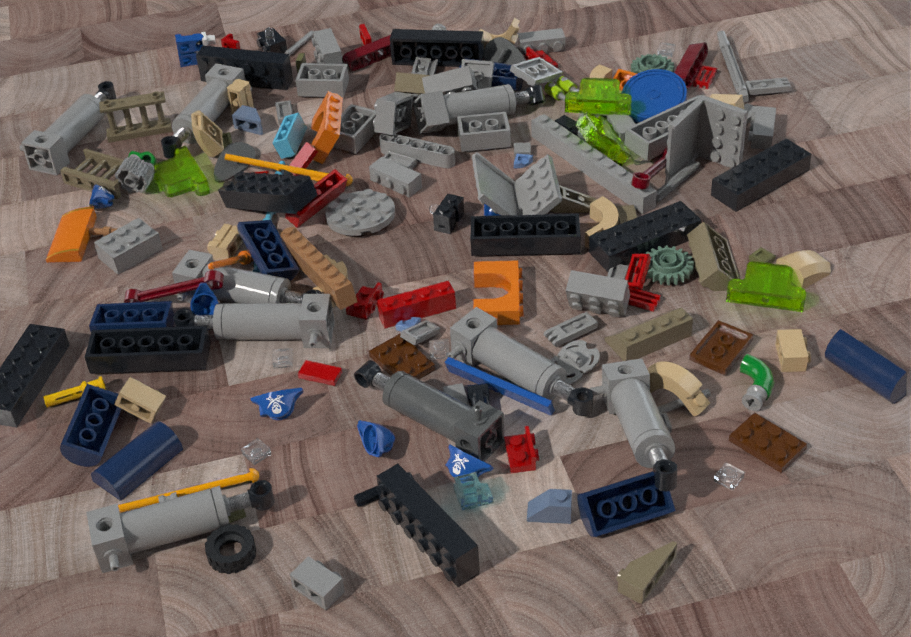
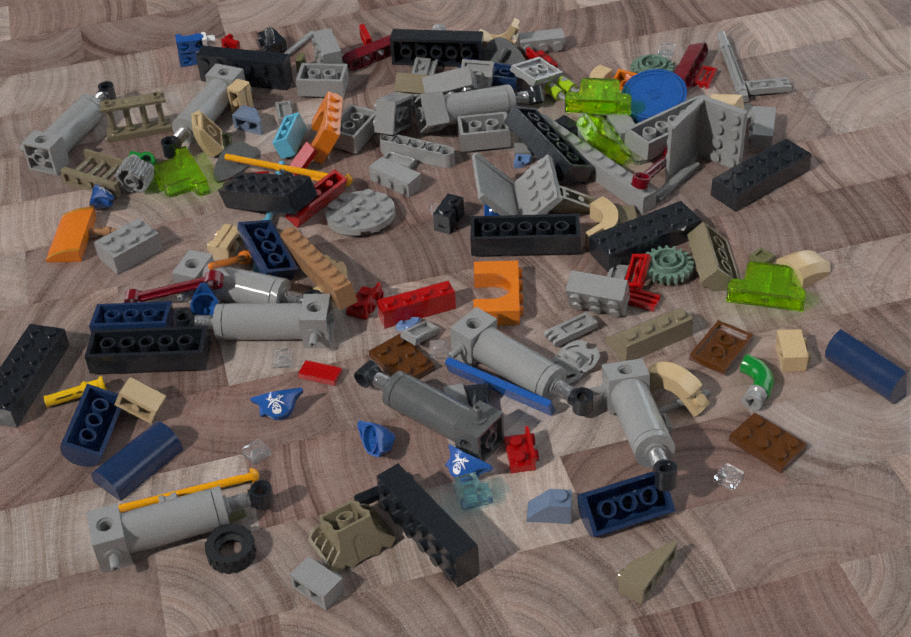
(350, 535): none -> dark tan slope
(545, 139): none -> black brick

